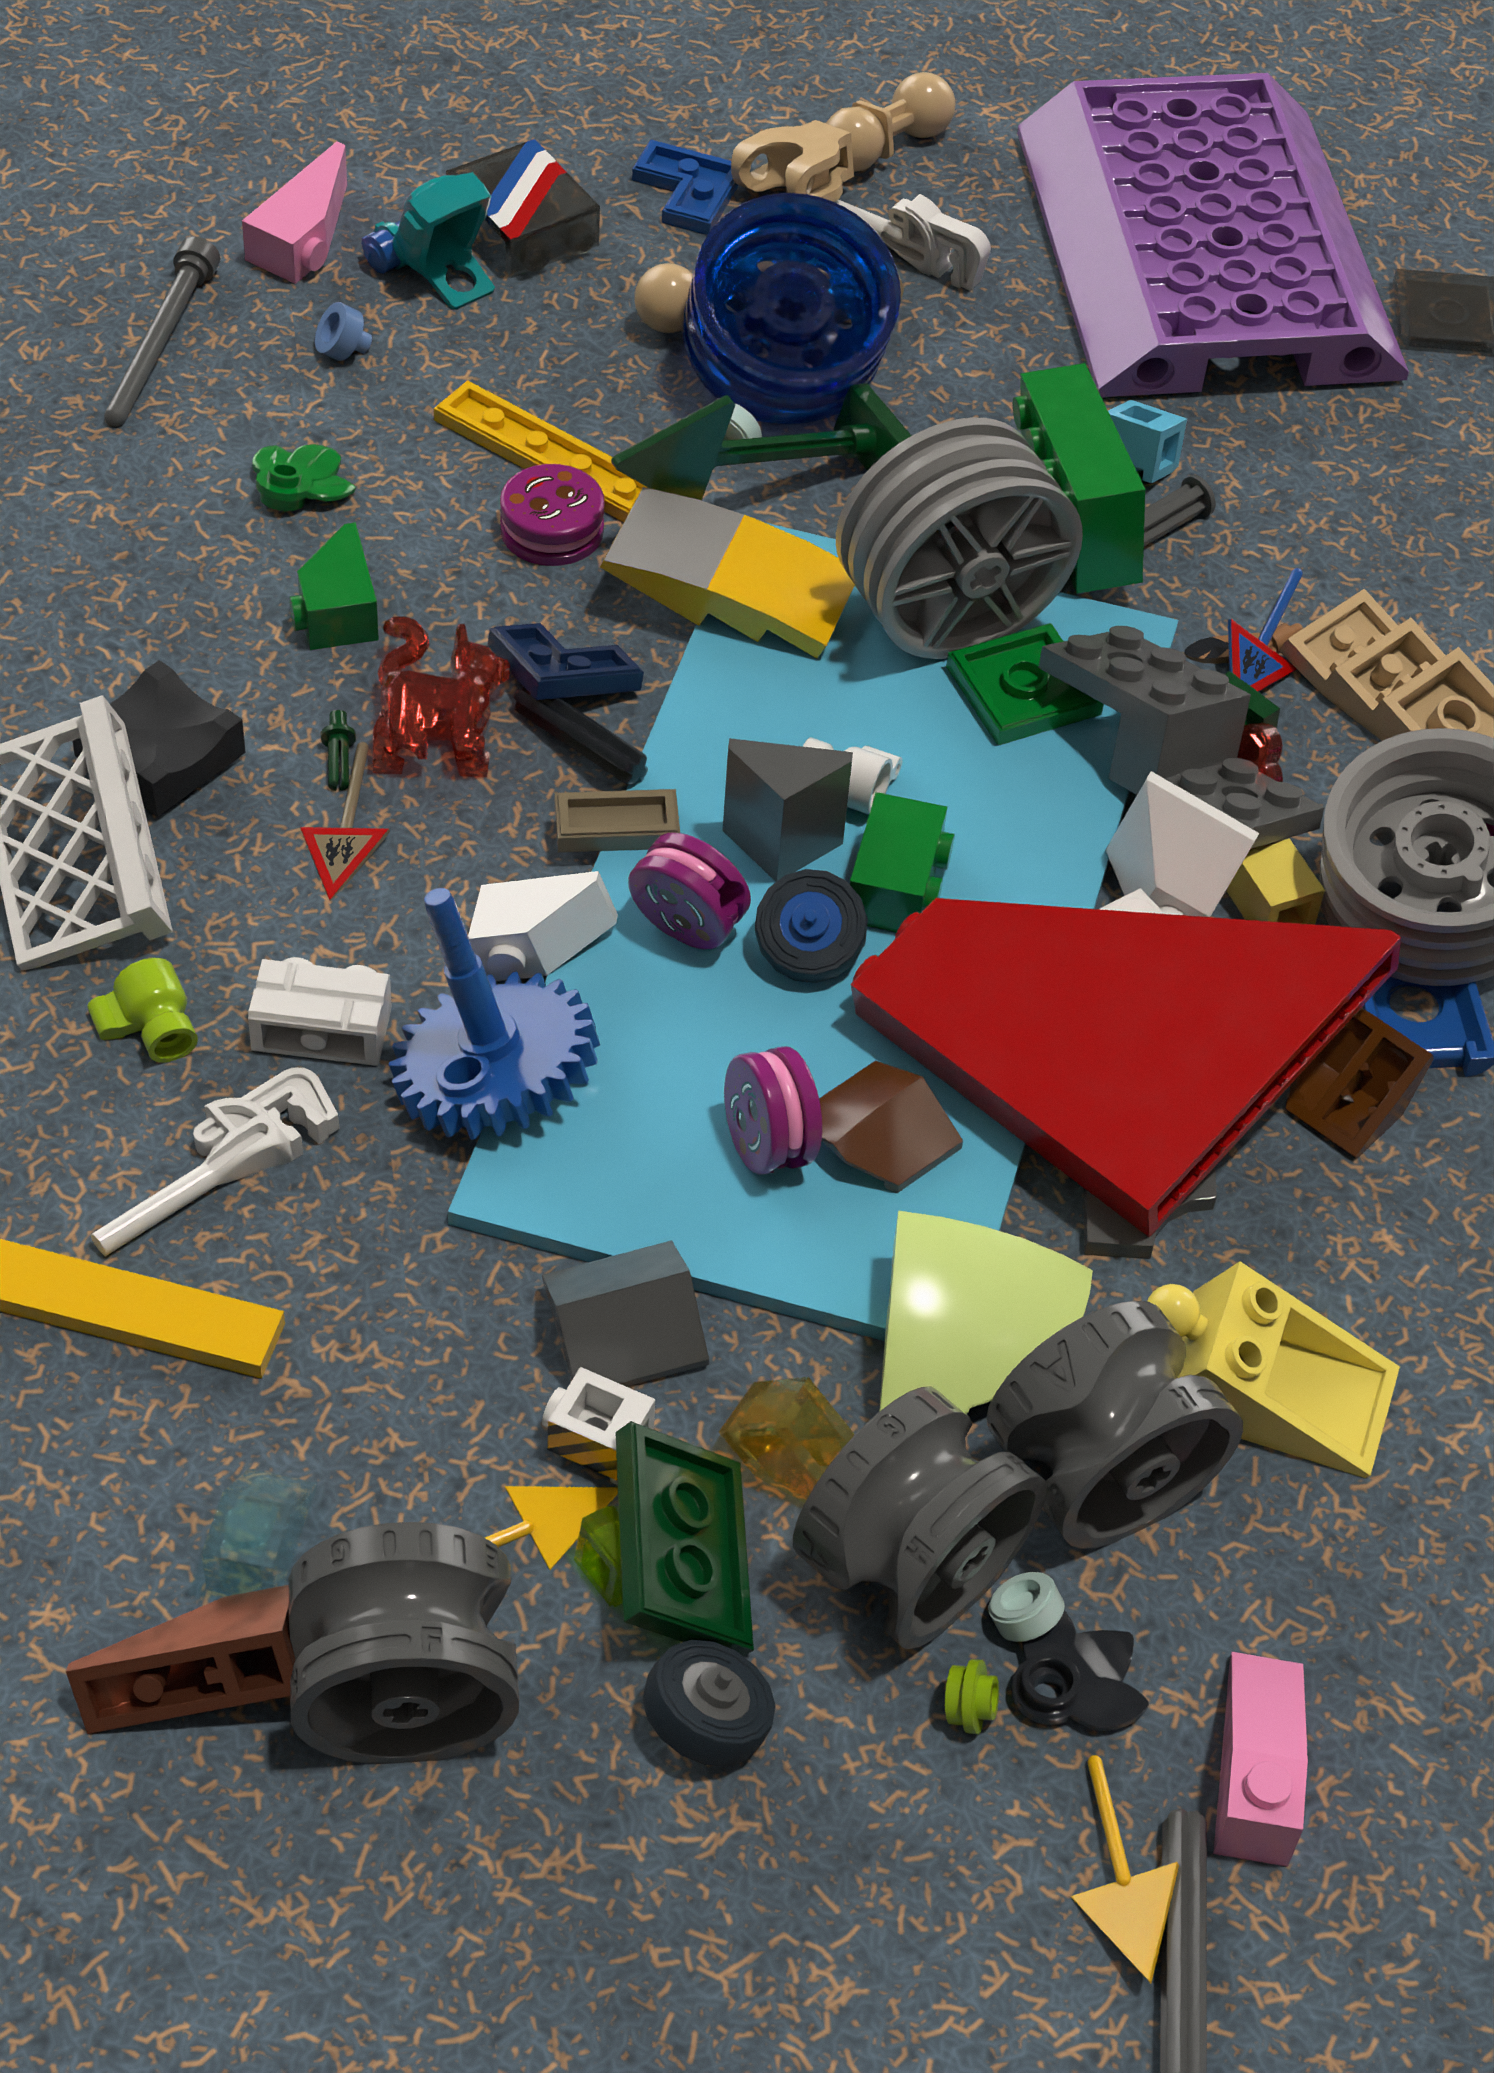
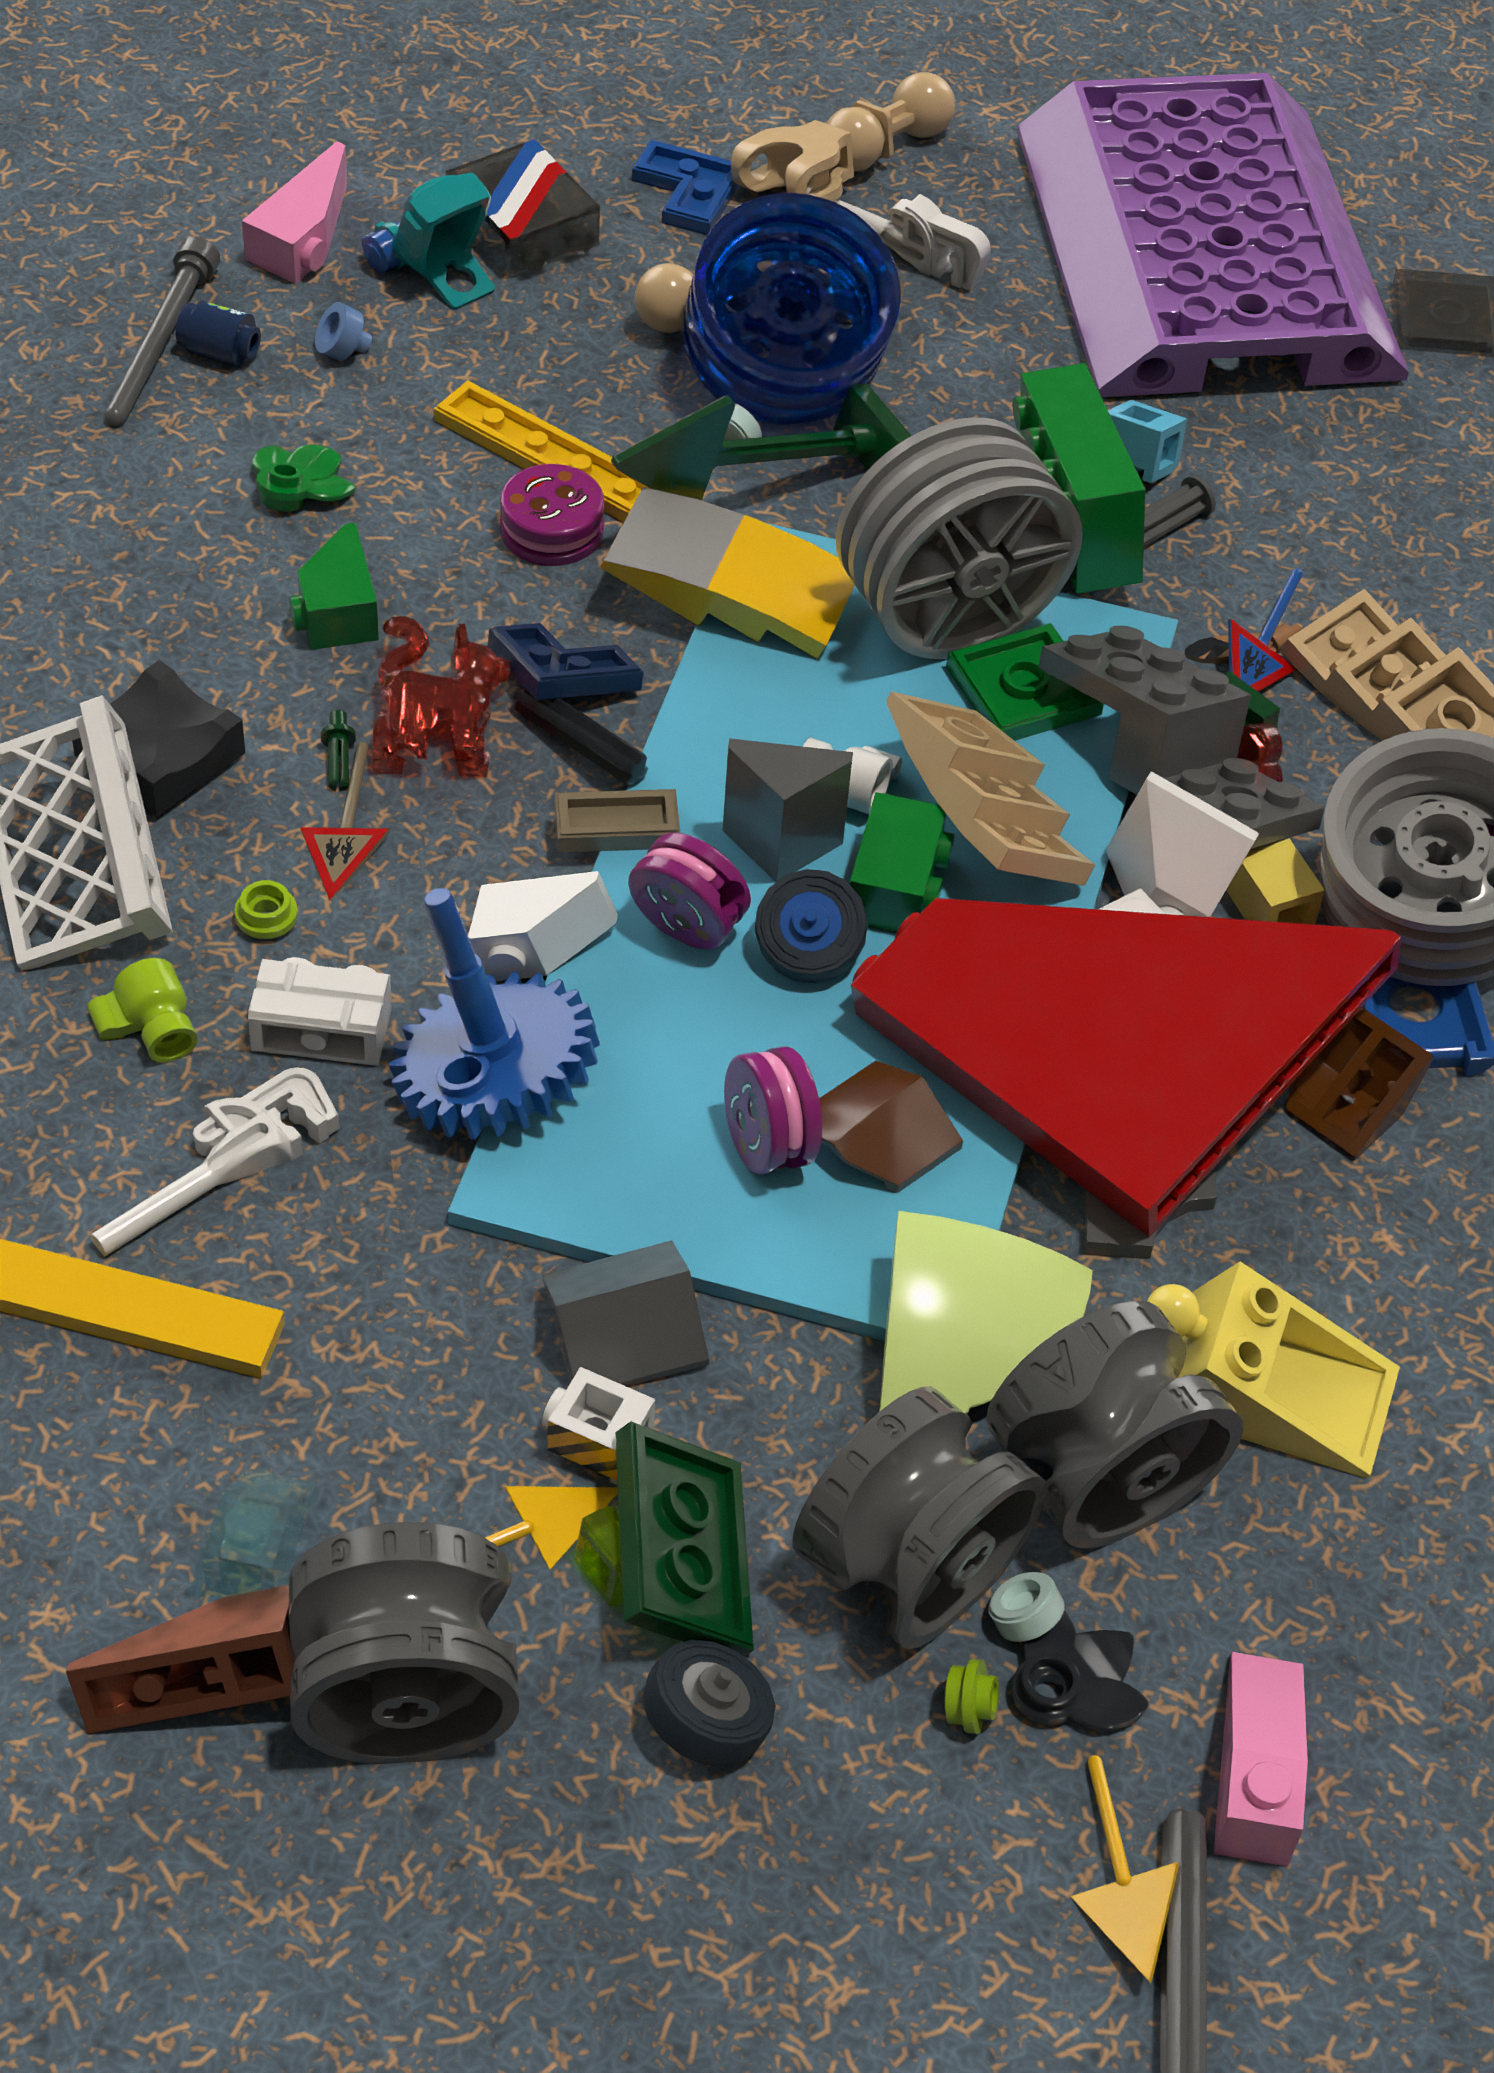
(218, 332): none -> dark blue brick
(262, 897): none -> lime plate
(786, 1434): clear yellow slope -> none
(988, 789): none -> tan slope

